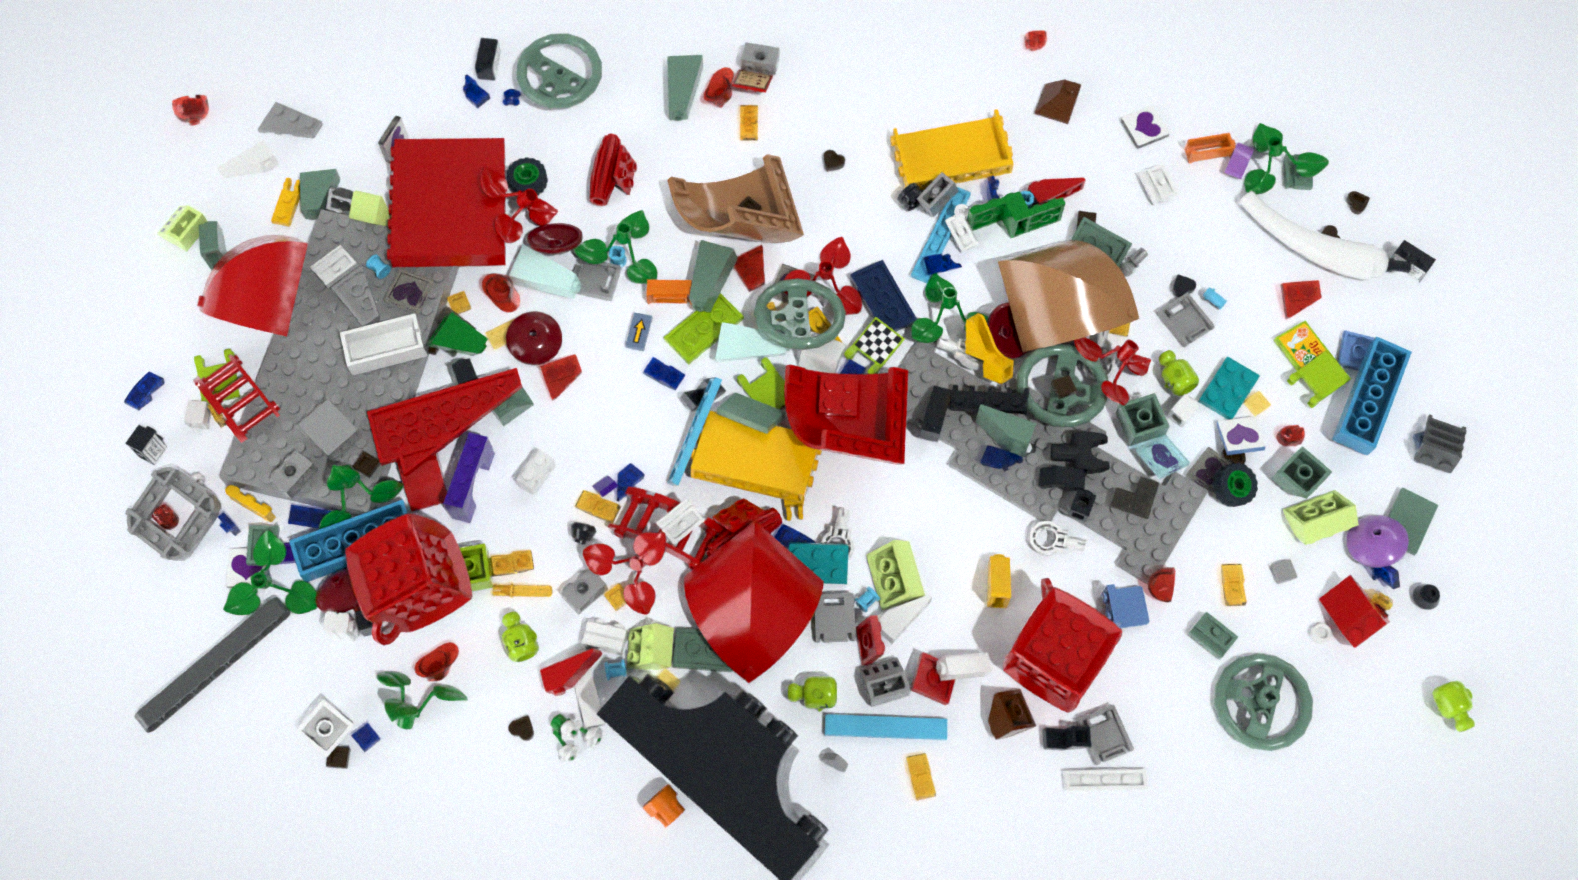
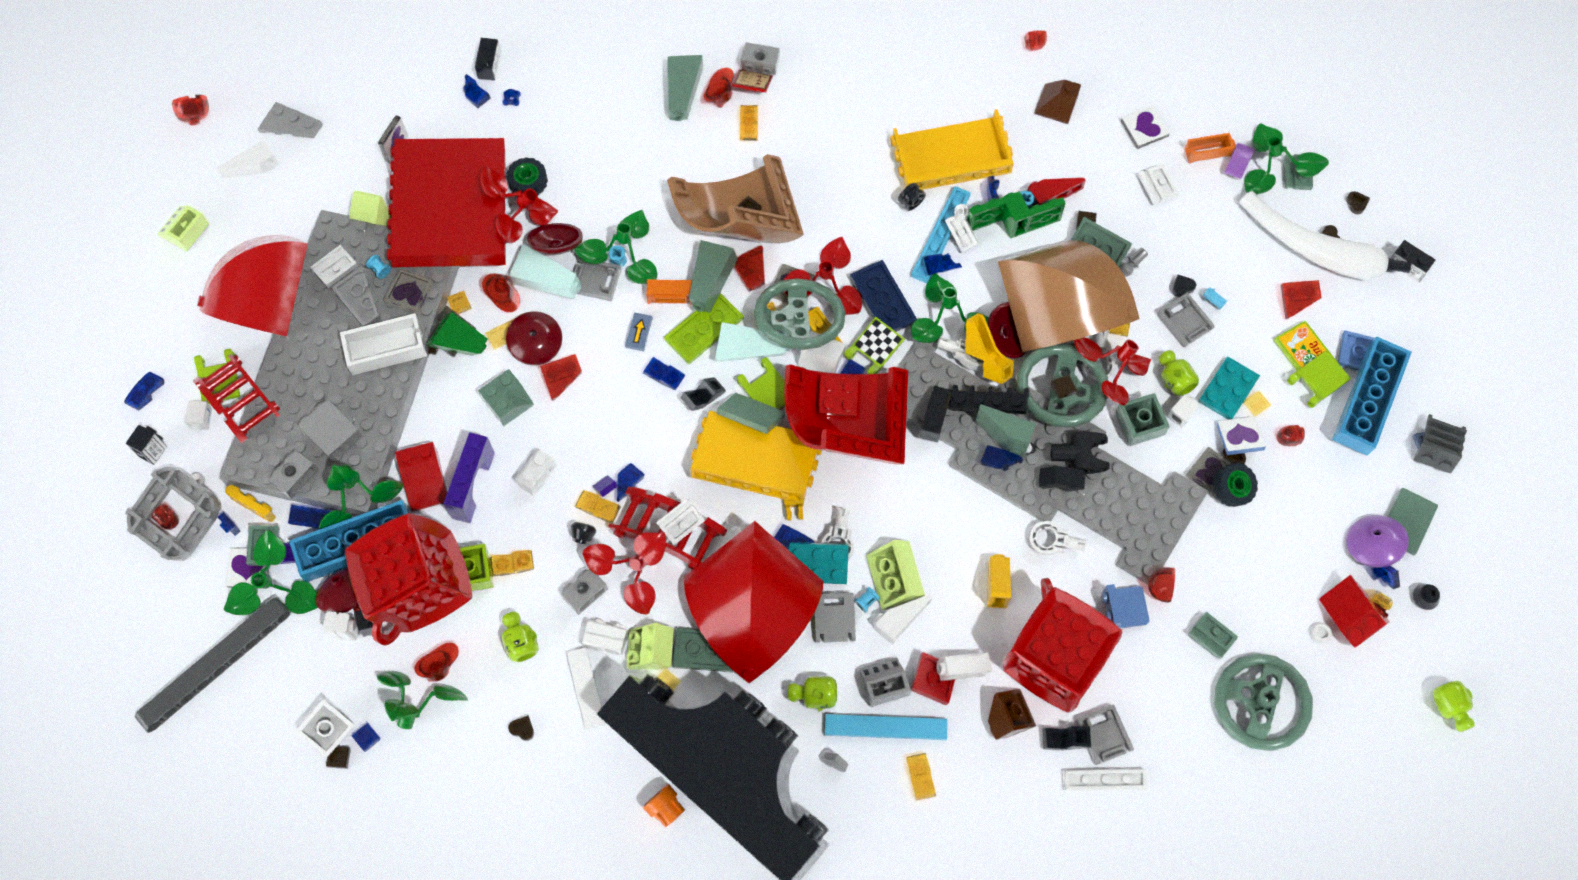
(211, 242): sand green slope -> none
(219, 419): clear yellow tile -> none
(286, 203): yellow hinge -> none
(314, 190): sand green slope -> none
(339, 200): dark grey slope -> none
(366, 464): dark brown tile -> none
(426, 424): red wing -> none
(464, 371): black brick -> none
(522, 590): clear yellow axle -> none
(558, 75): sand green piece -> none
(566, 673): red slope -> none
(571, 730): white plant -> none
(611, 167): red plate -> none
(615, 597): clear yellow tile -> none
(615, 669): medium azure bush -> none
(694, 431): medium azure tile -> none
(739, 517): red plate -> none
(833, 160): dark brown tile -> none
(869, 640): red plate -> none
(937, 194): light grey brick -> none
(1079, 512): black brick -> none
(1136, 503): clear smoke tile -> none
(1162, 456): clear light blue tile -> none
(1233, 585): clear yellow slope -> none
(1284, 571): light grey tile -> none
(1302, 474): sand green slope -> none
(1321, 517): yellowish green slope -> none

